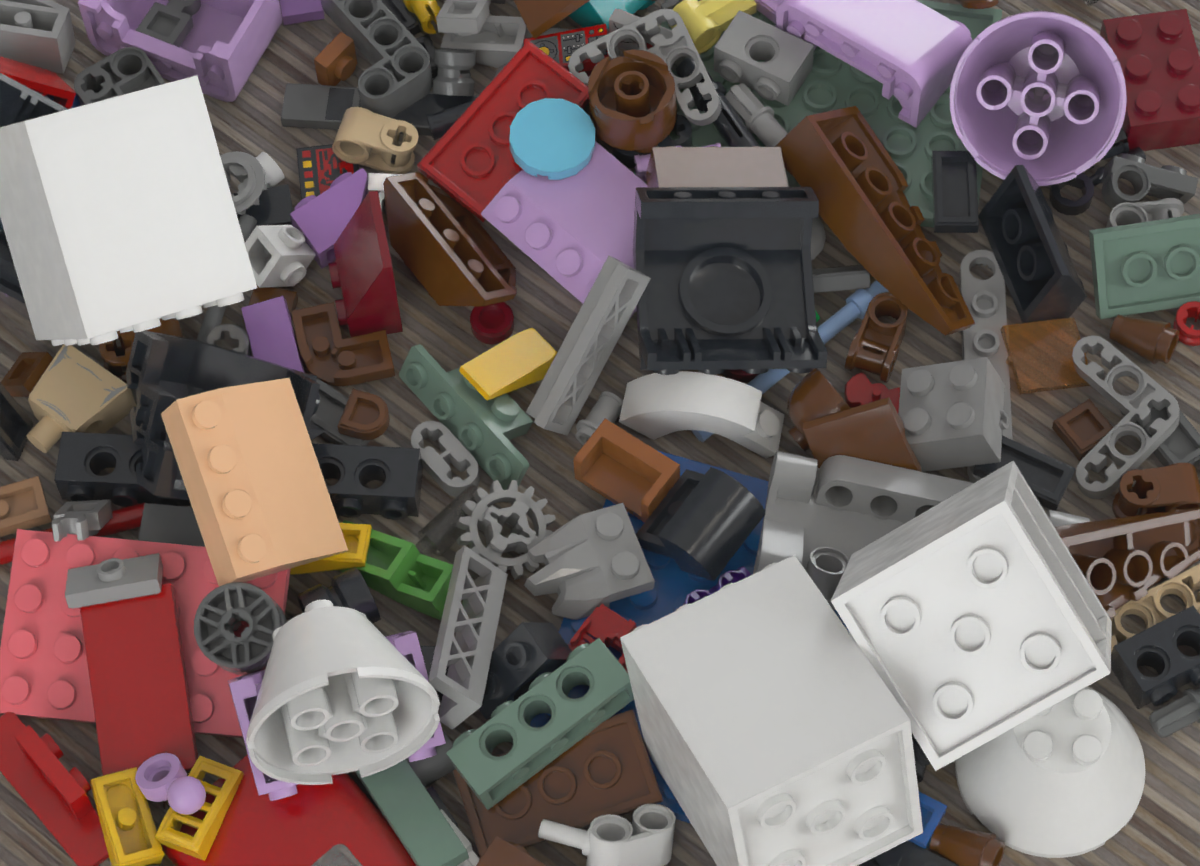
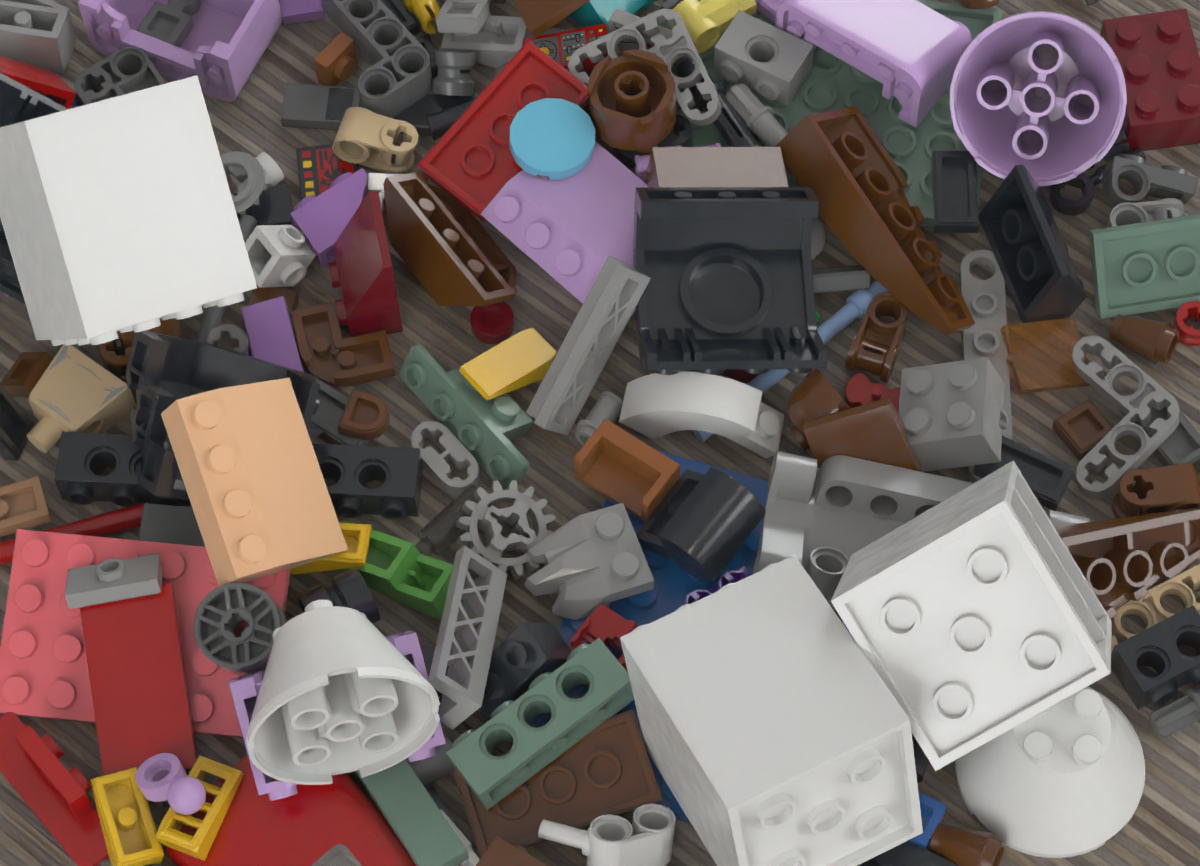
(81, 518): light grey plate -> none

